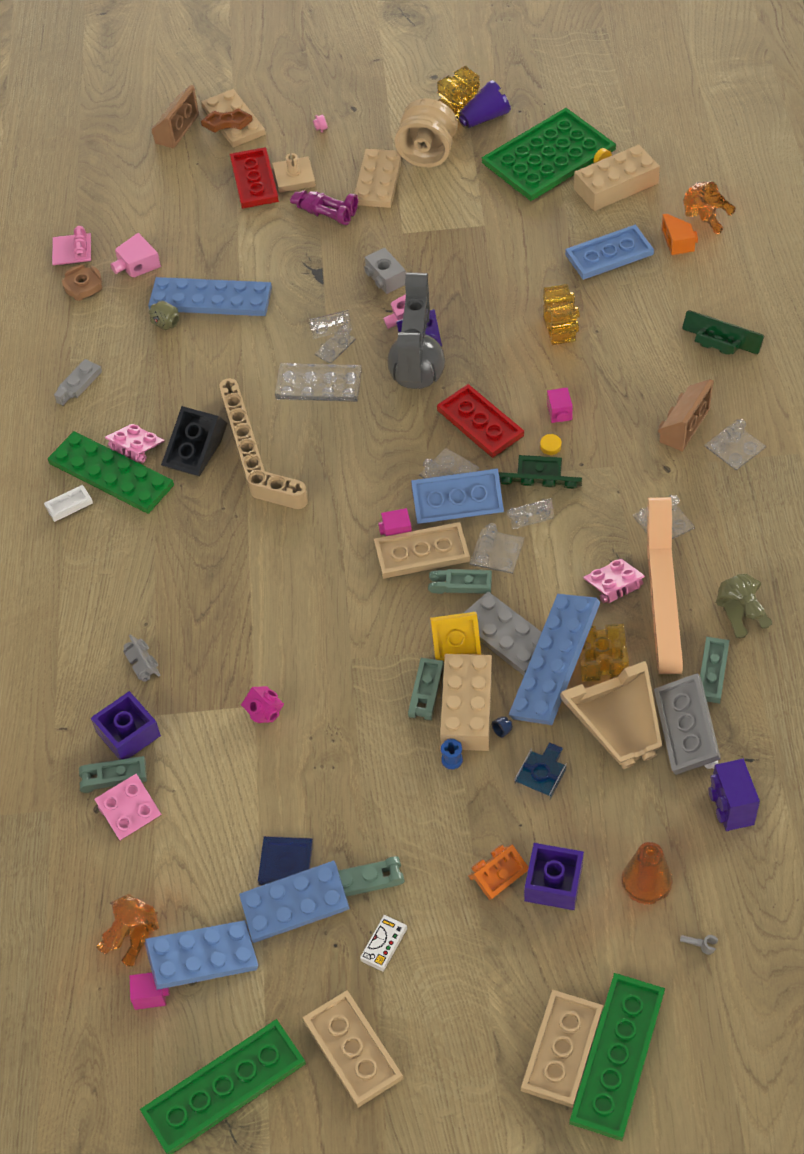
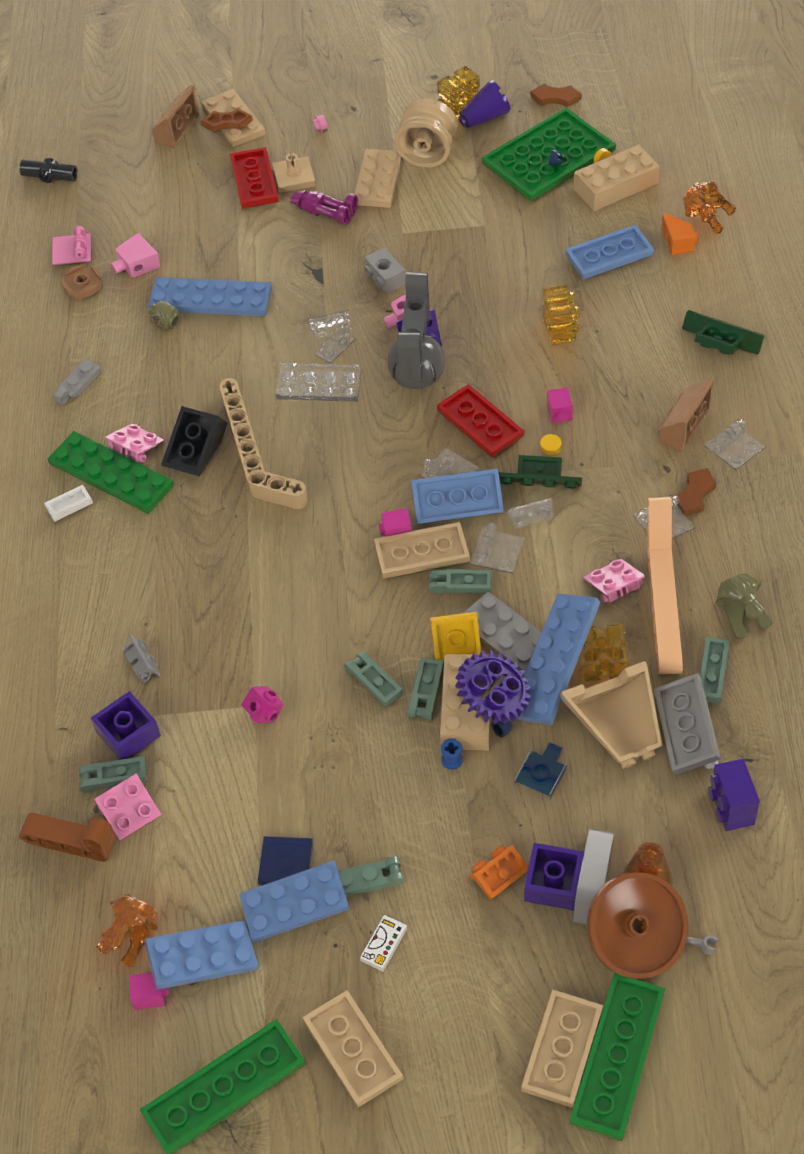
(48, 170): none -> black piece
(70, 837): none -> dark orange beam
(374, 679): none -> sand green plate
(484, 670): none -> dark purple gear
(554, 158): none -> dark blue hinge
(565, 96): none -> dark orange tile
(593, 871): none -> light grey beam
(637, 925): none -> dark orange dish
(699, 484): none -> dark orange tile

